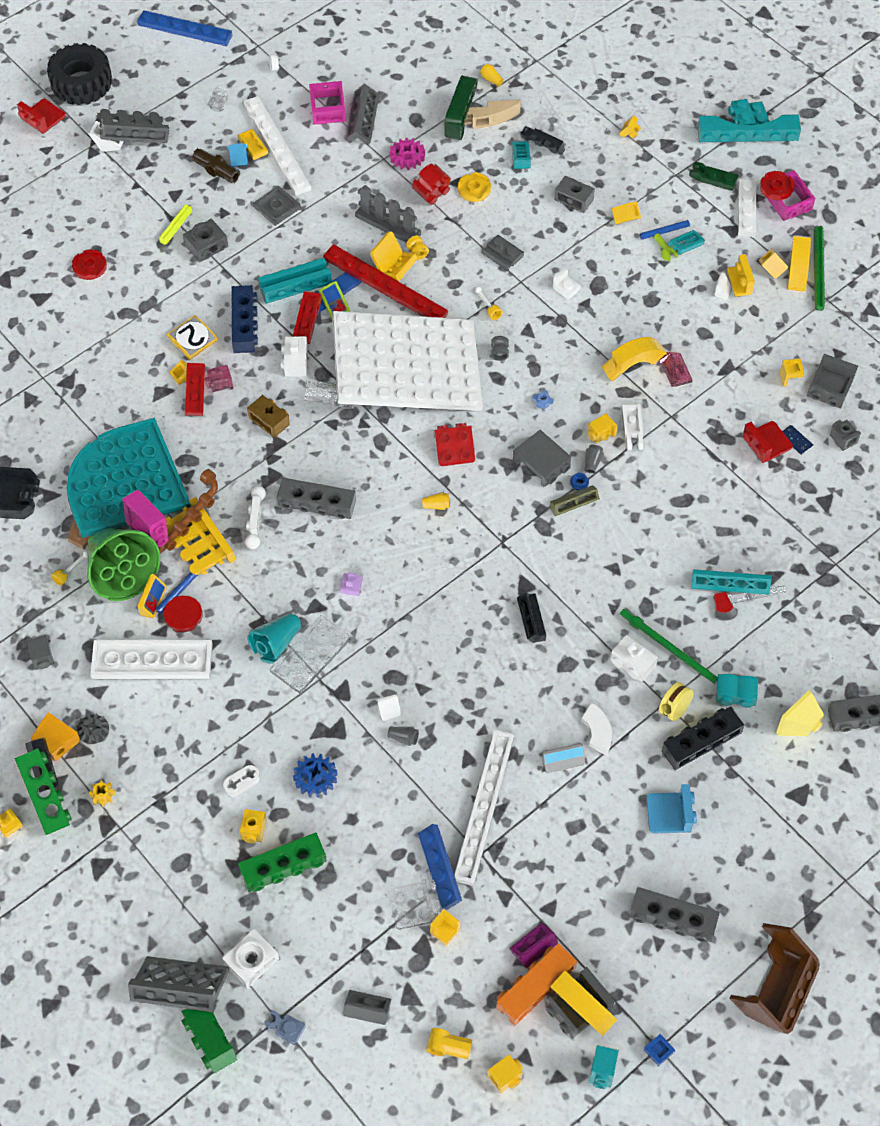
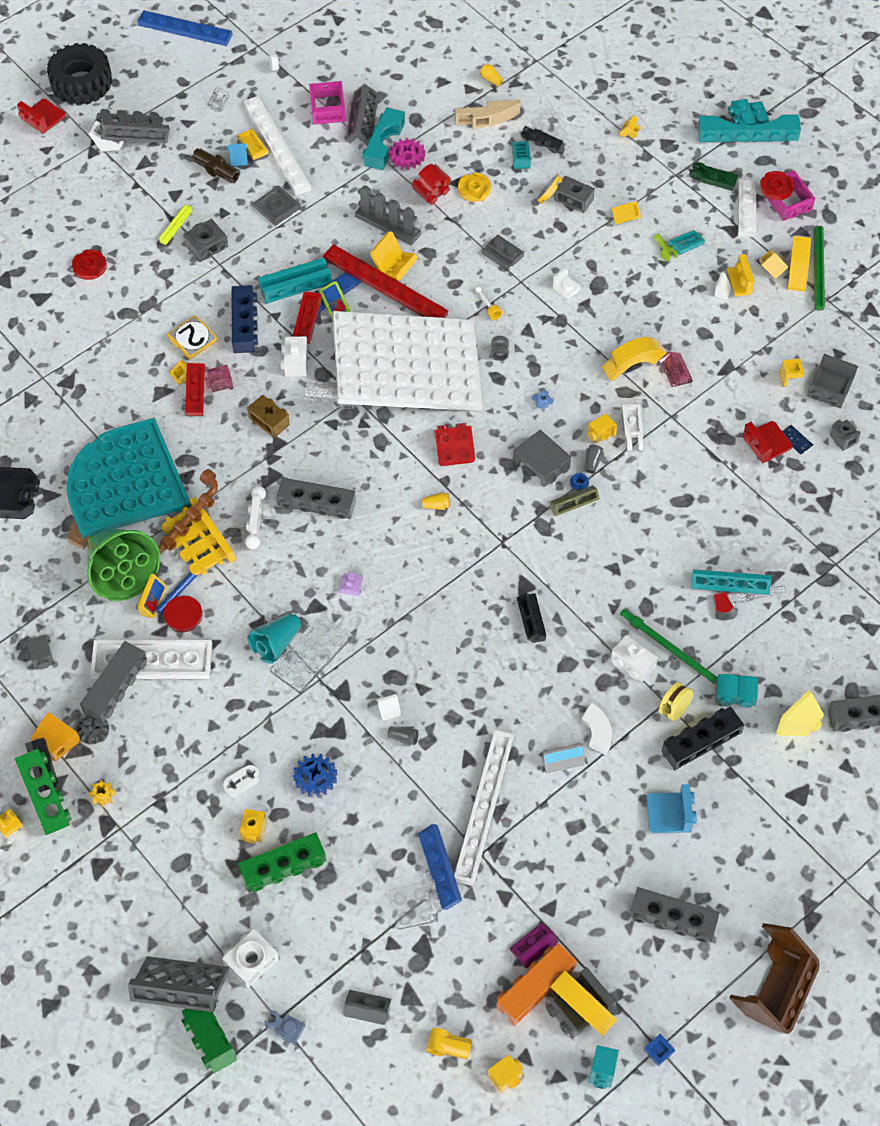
(60, 576): yellow hinge -> none
(113, 682): none -> dark grey brick
(145, 517): dark pink window -> none
(390, 124): none -> teal arch
(416, 246): yellow wheel -> none
(445, 927): yellow panel -> none
(459, 107): dark green beam -> none
(549, 189): none -> yellow tile
(662, 230): blue piece -> none

